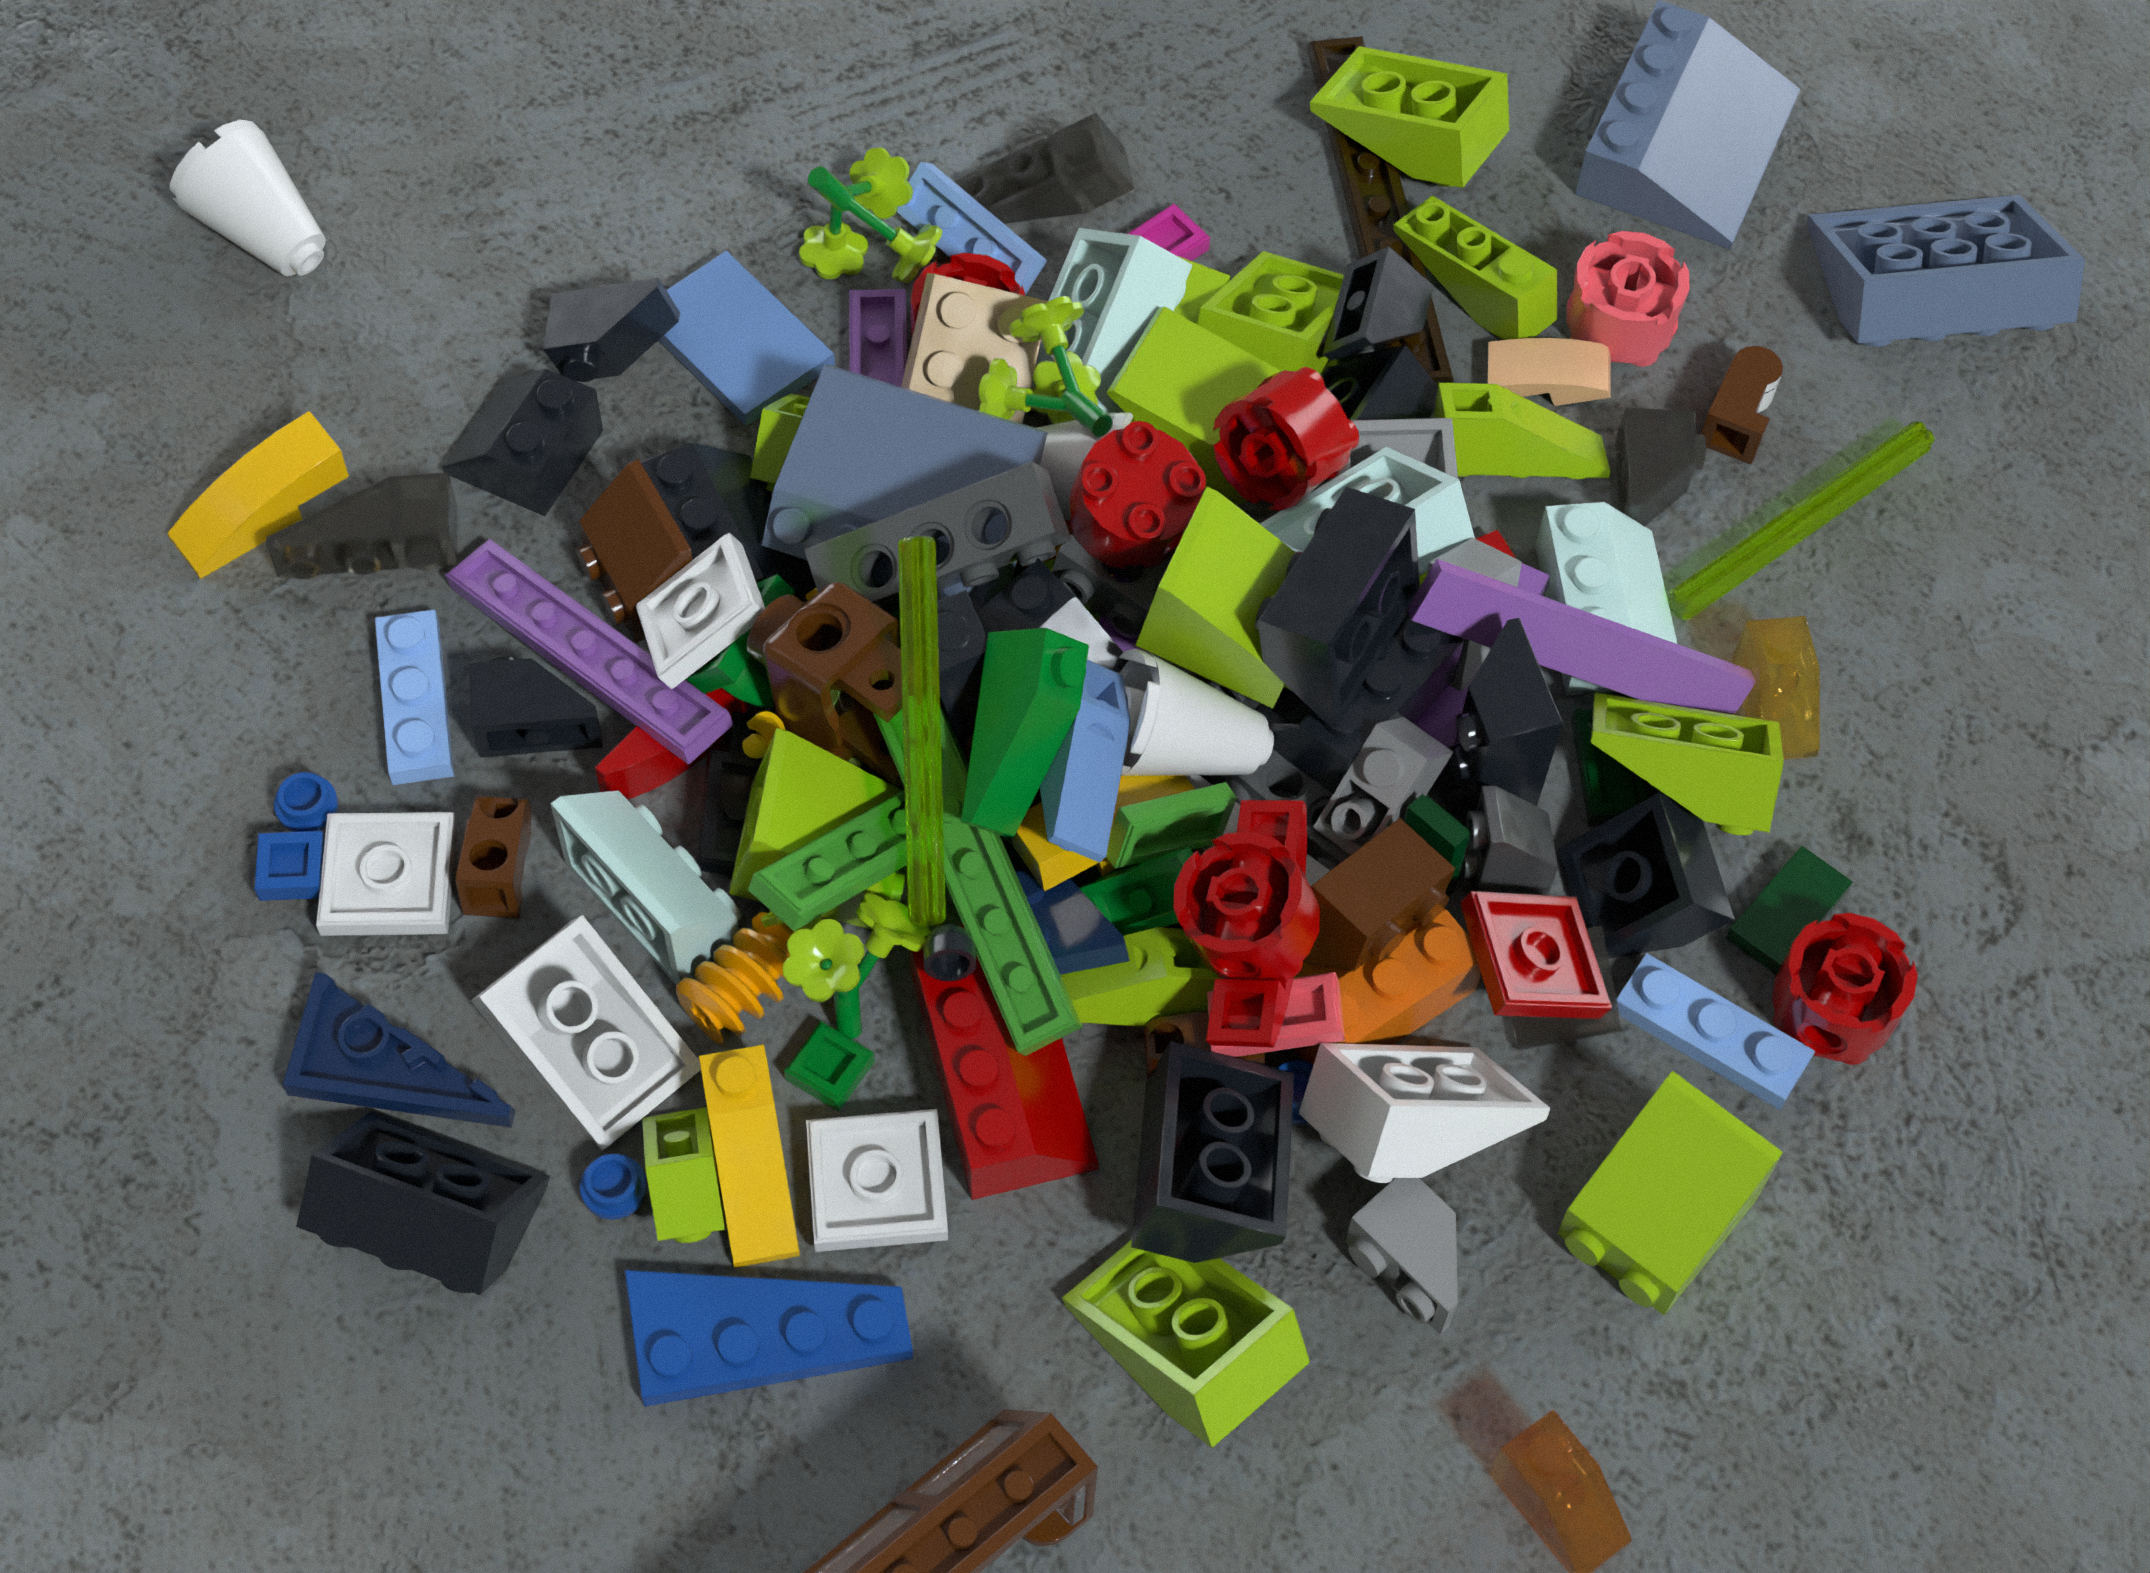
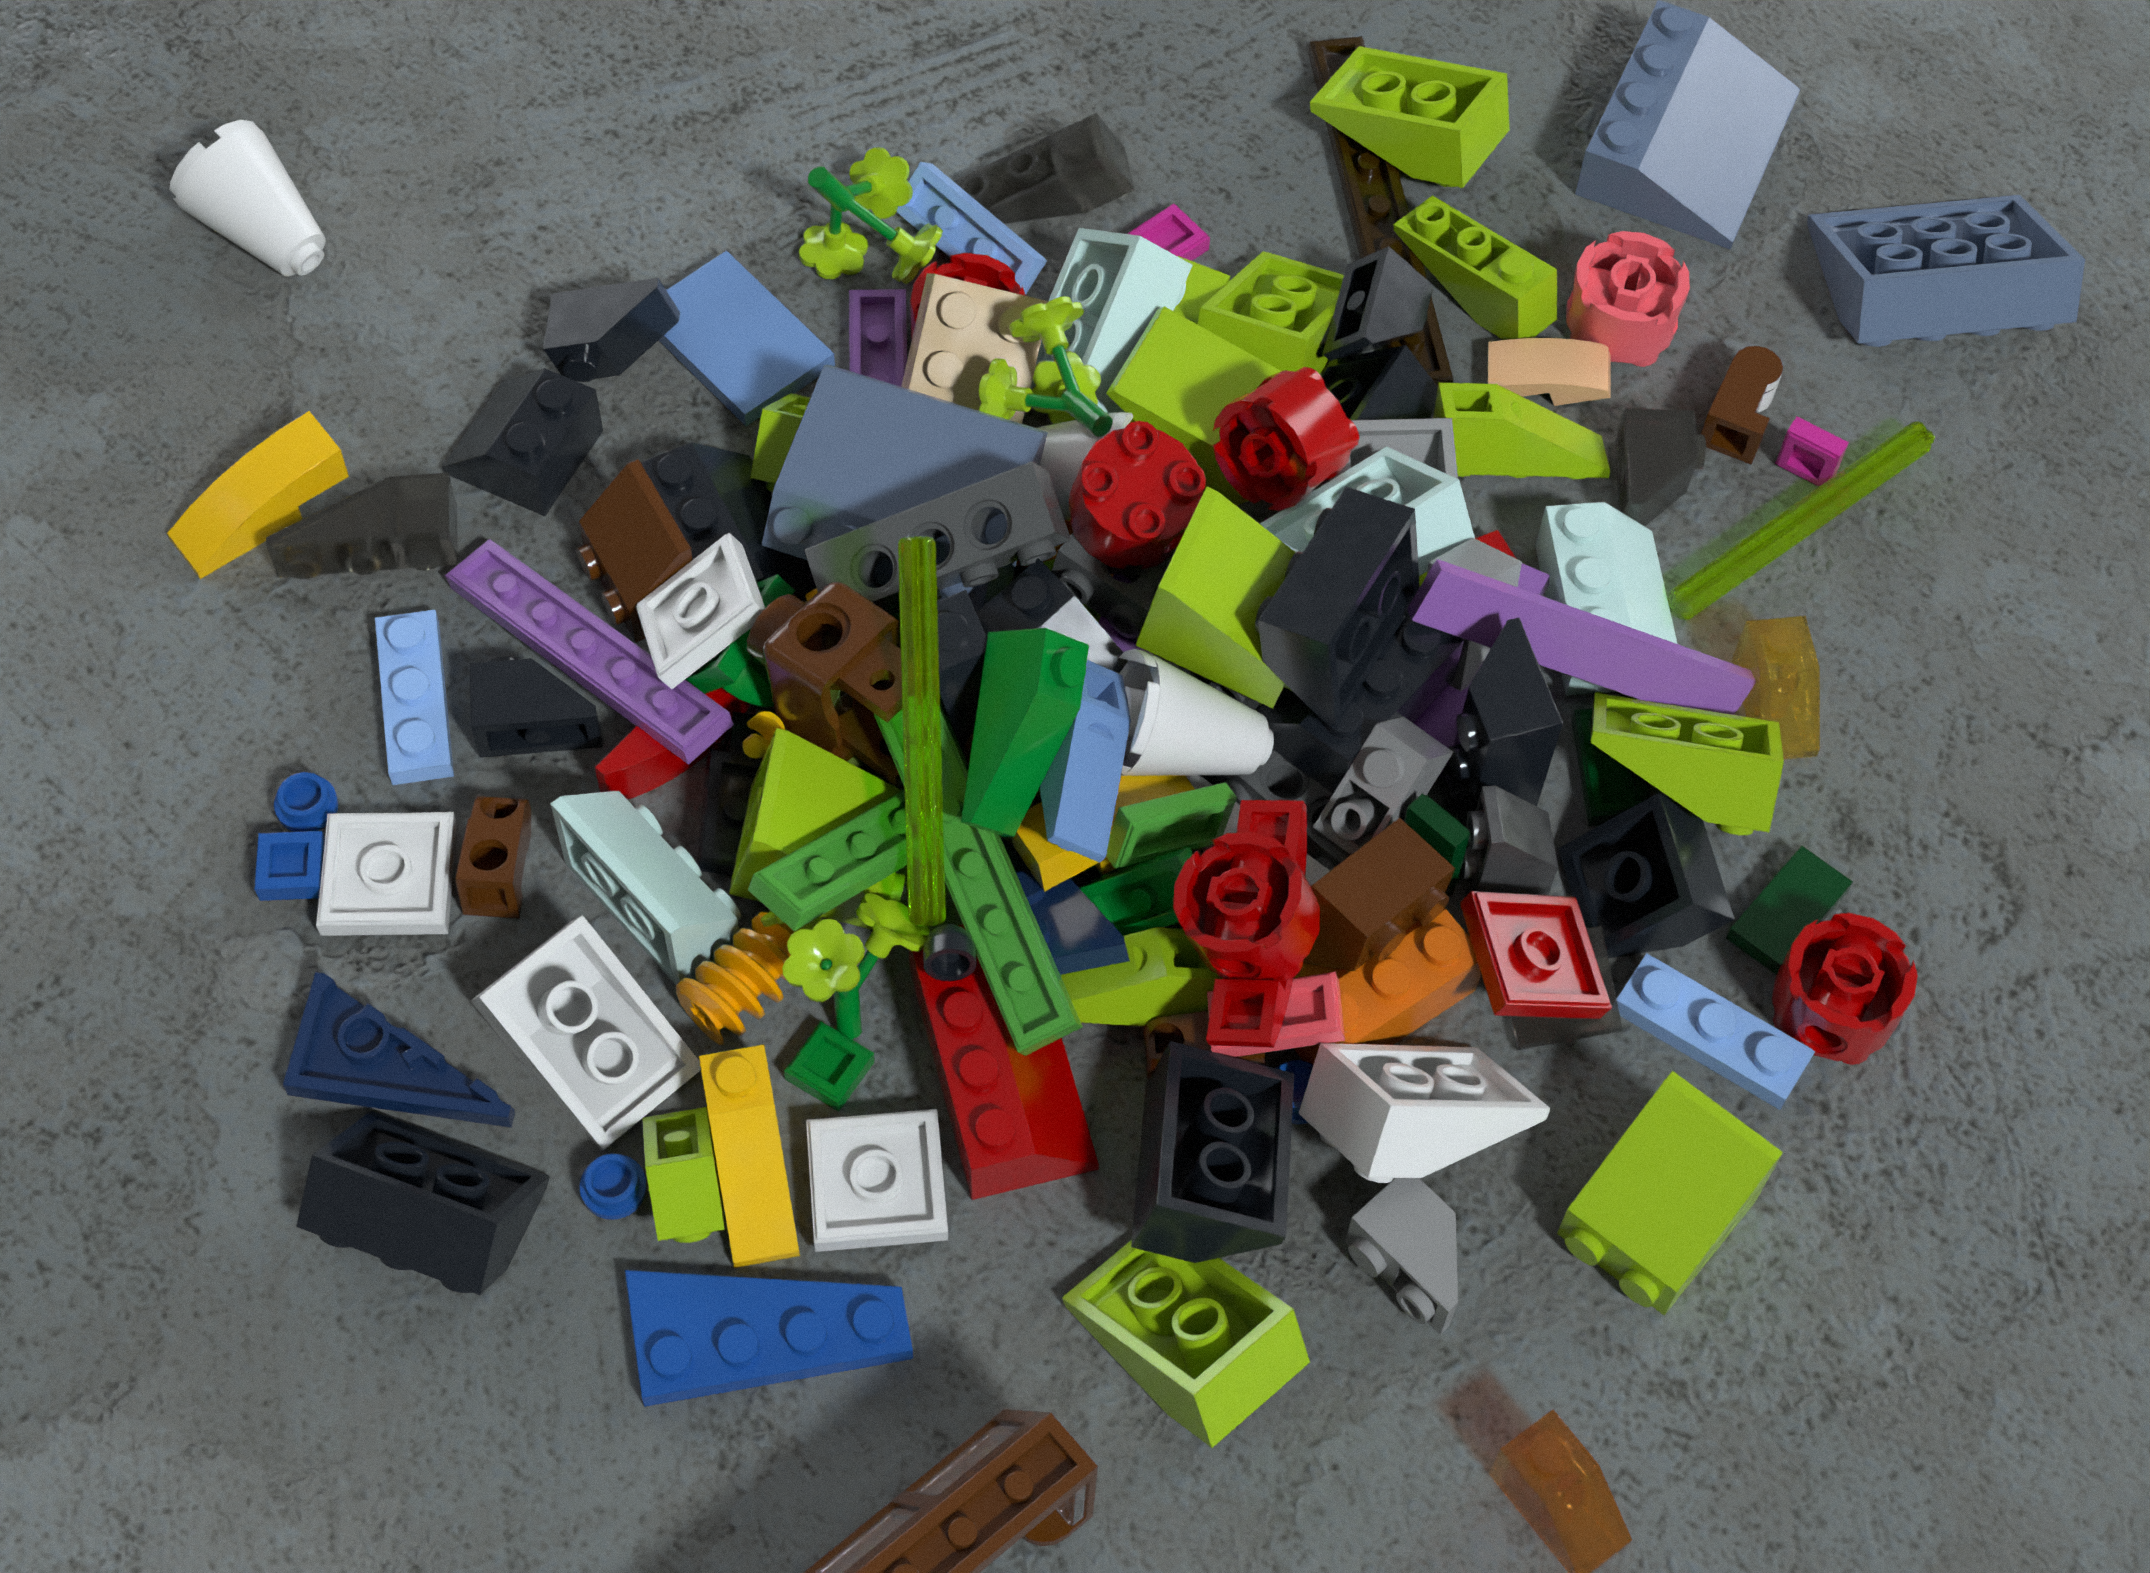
(1811, 452): none -> dark pink tile

